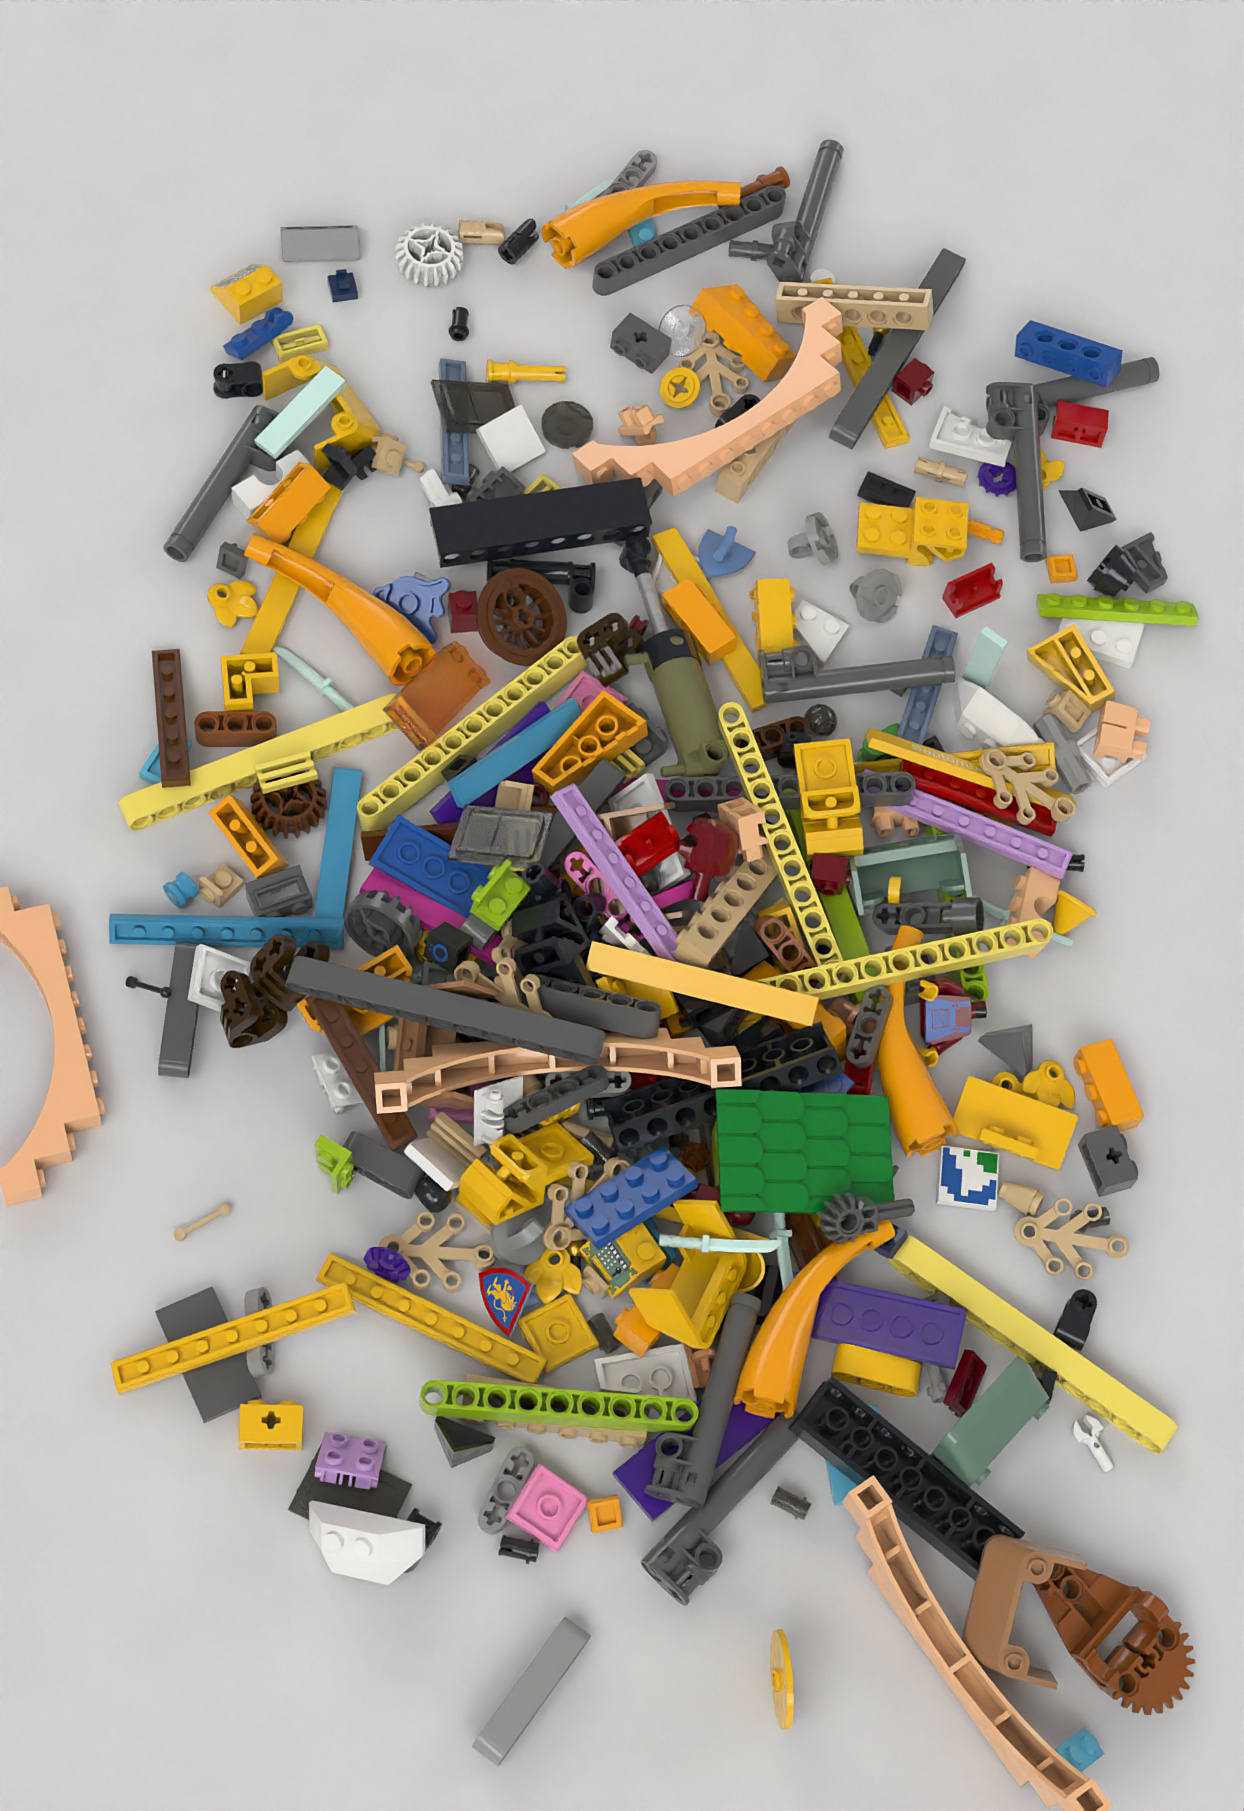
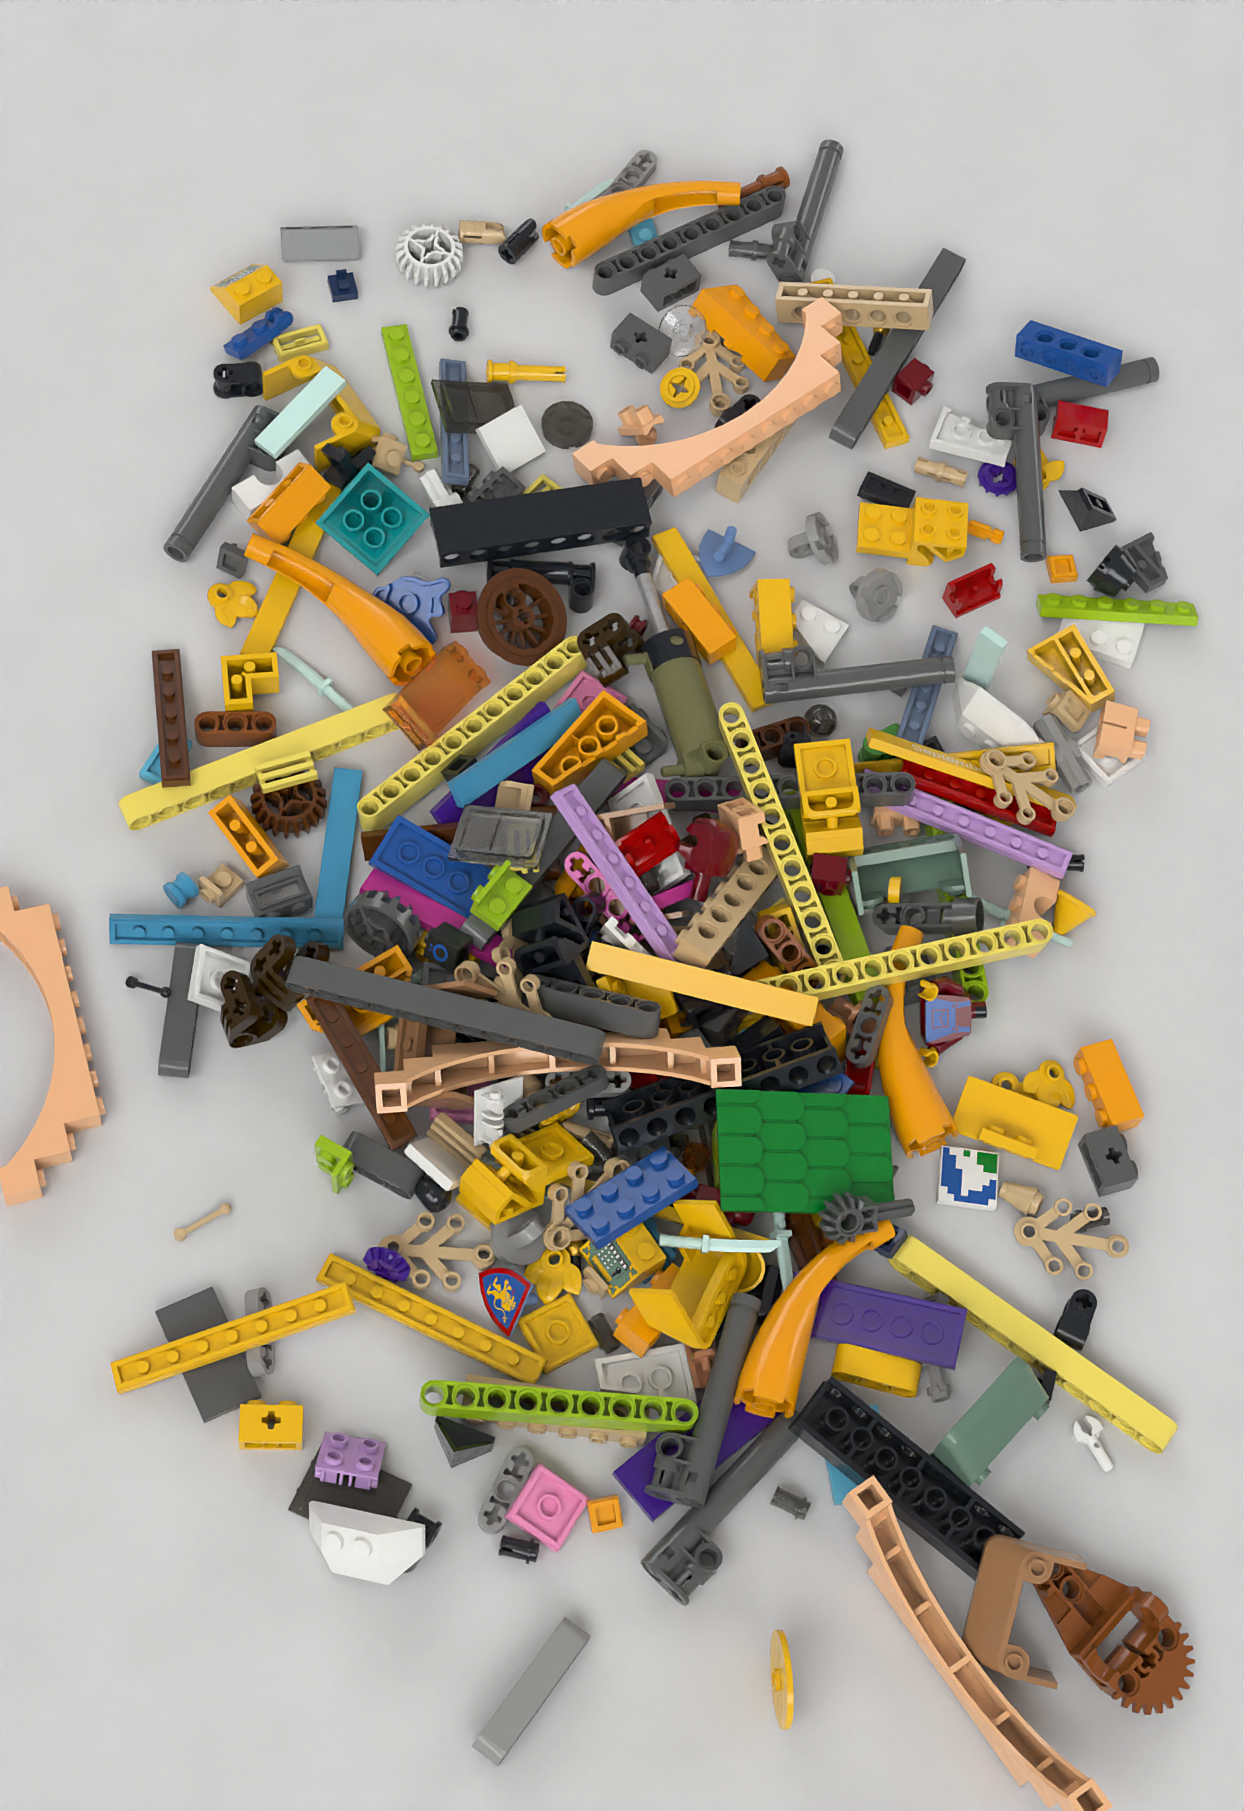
(372, 519): none -> teal slope
(409, 392): none -> lime plate
(544, 883): black piece -> none
(670, 282): none -> dark grey brick
(965, 1383): dark red tile -> none
(1012, 1047): slope -> none
(1080, 1750): medium azure plate -> none

